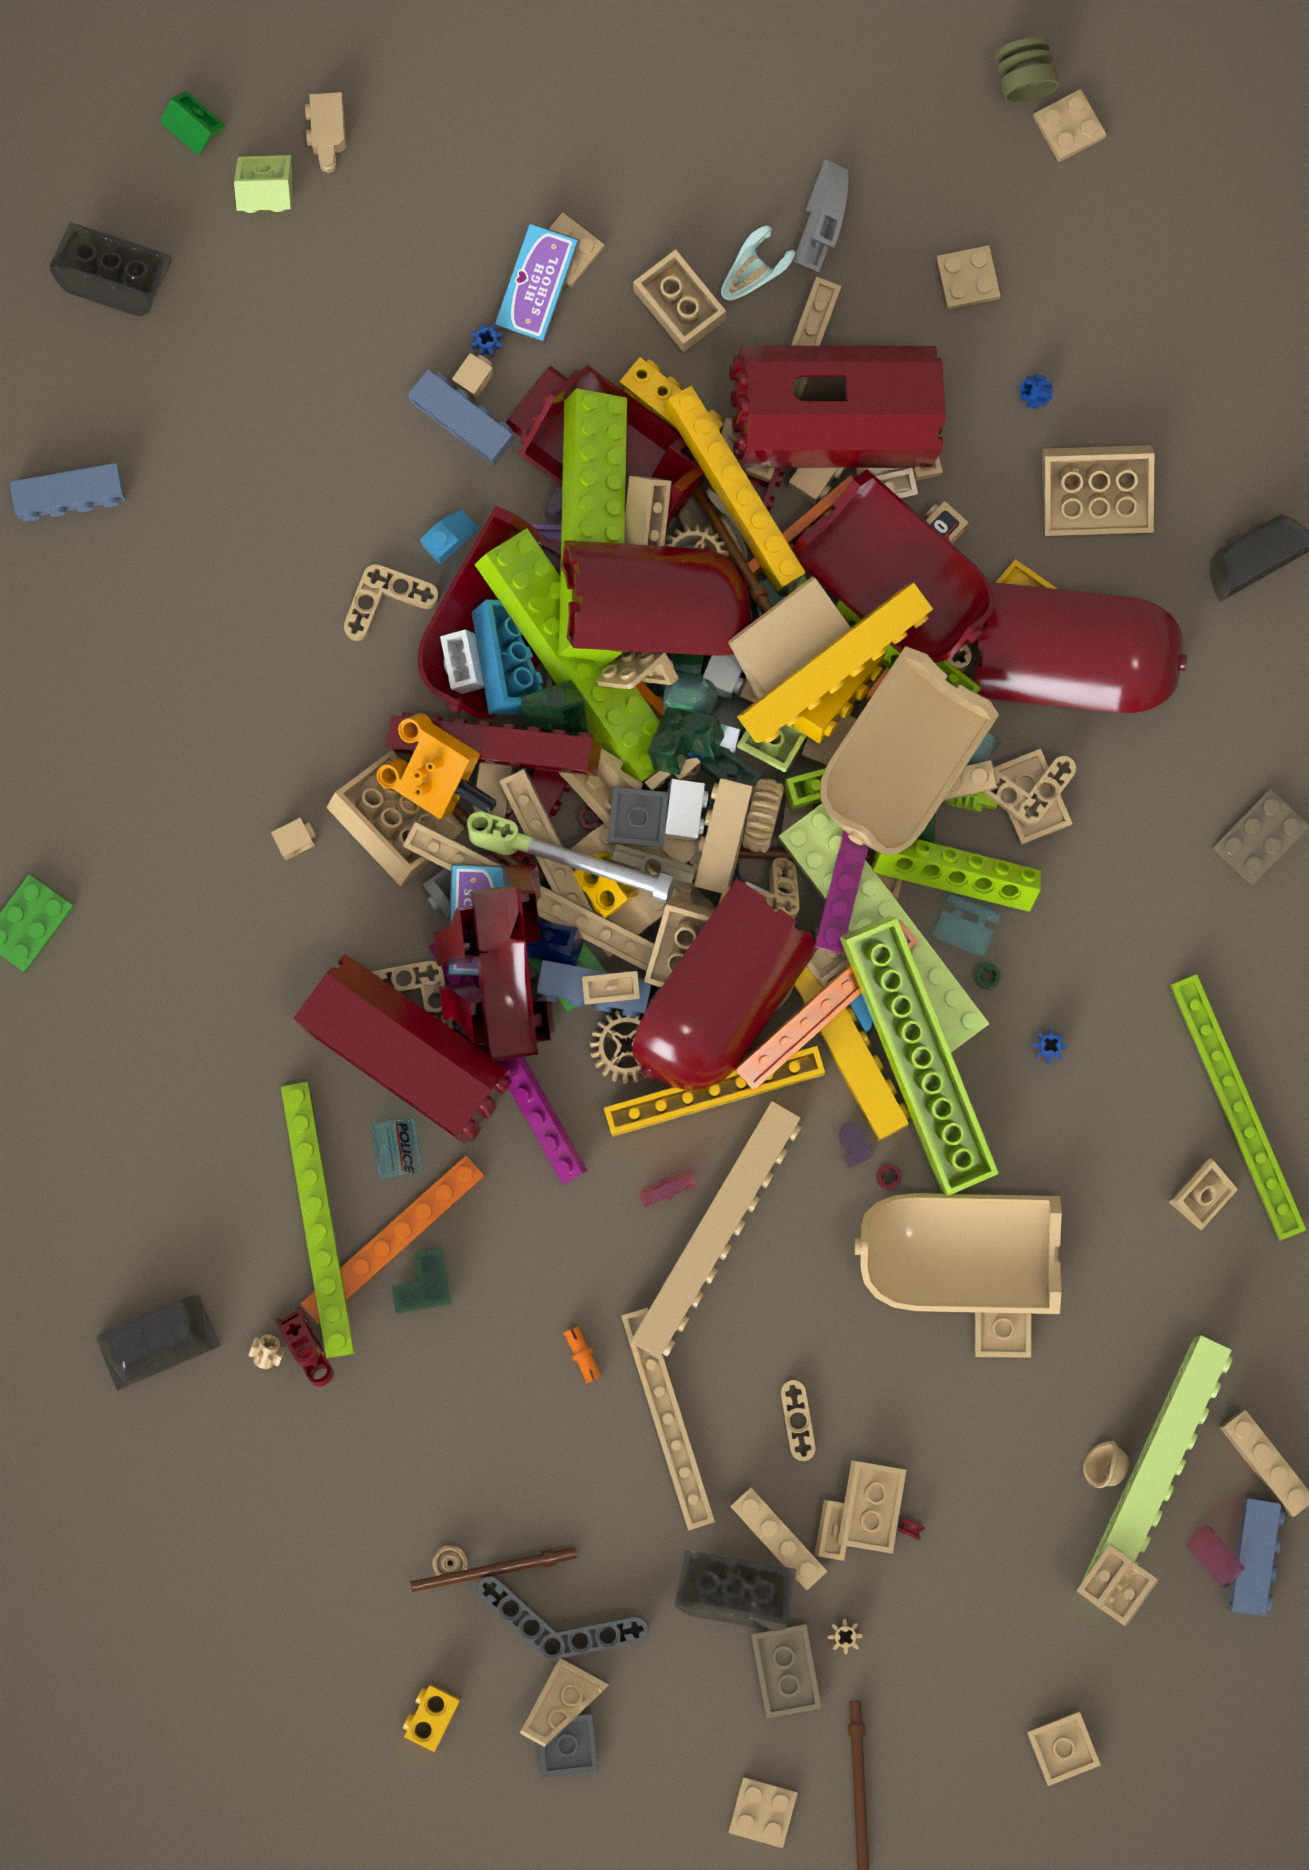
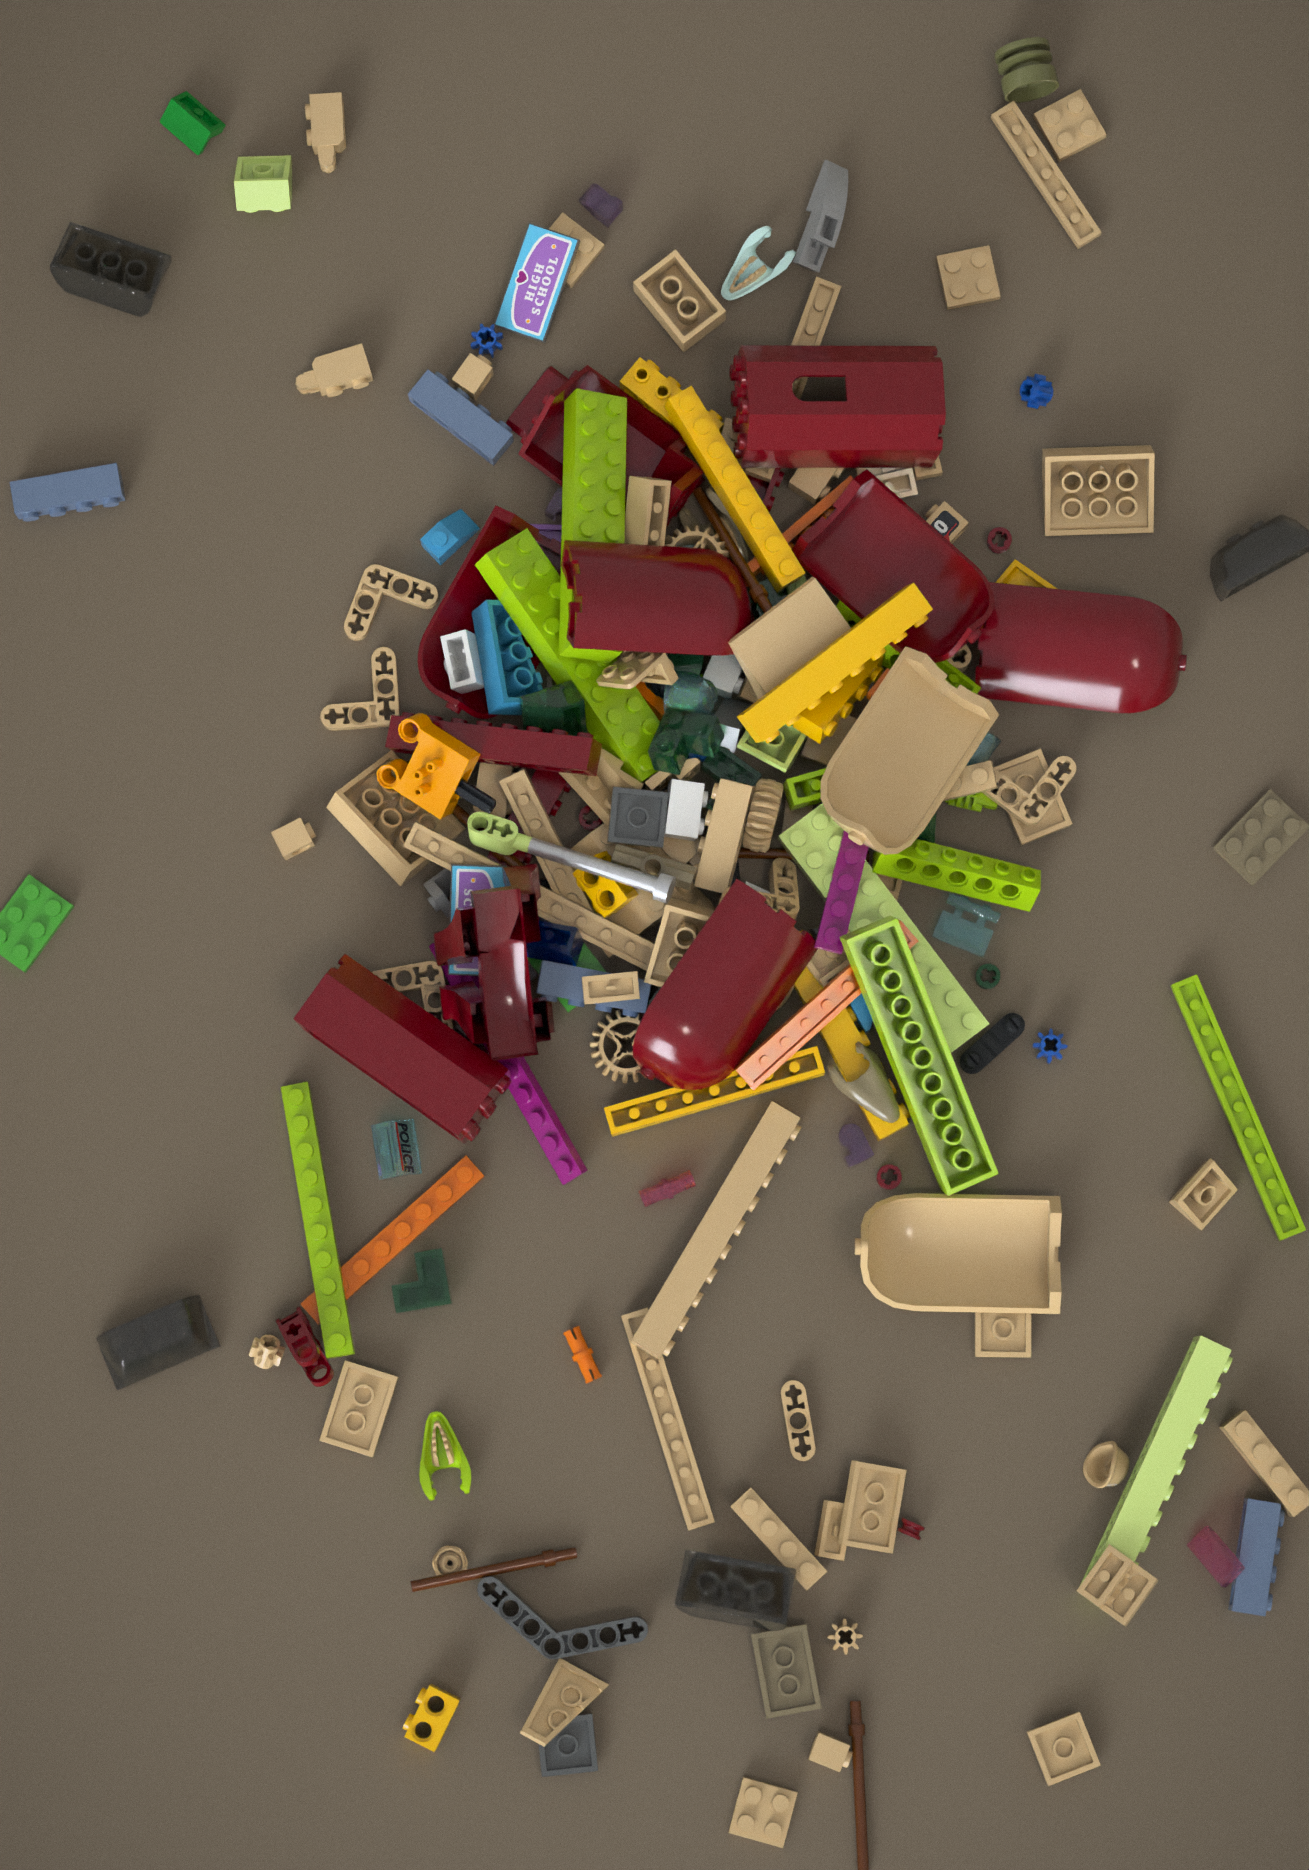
(336, 372): none -> tan hinge
(359, 1408): none -> tan plate
(373, 708): none -> tan beam
(441, 1452): none -> lime animal
(601, 204): none -> clear purple leg
(830, 1752): none -> tan brick
(870, 1089): none -> dark tan animal
(992, 1043): none -> black piece
(1006, 544): none -> dark red bush
(1045, 175): none -> tan plate

